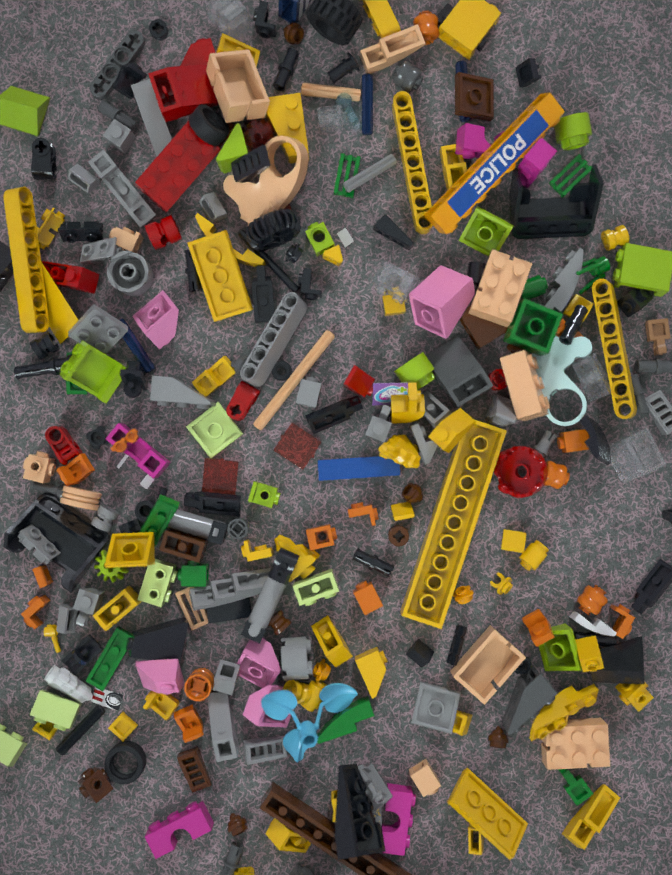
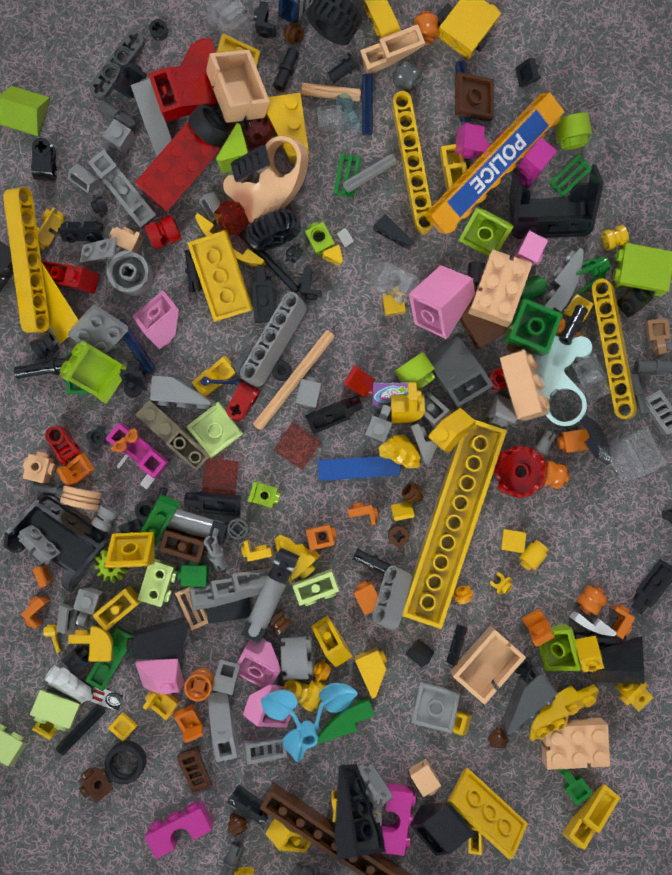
(99, 205): none -> black plate
(100, 643): none -> yellow brick
(173, 435): none -> dark tan slope
(205, 381): none -> dark blue hinge
(215, 553): none -> light grey pin
(231, 217): none -> clear red brick
(247, 804): none -> black hinge
(392, 598): none -> light grey beam
(441, 828): none -> black slope
(531, 248): none -> bright pink brick

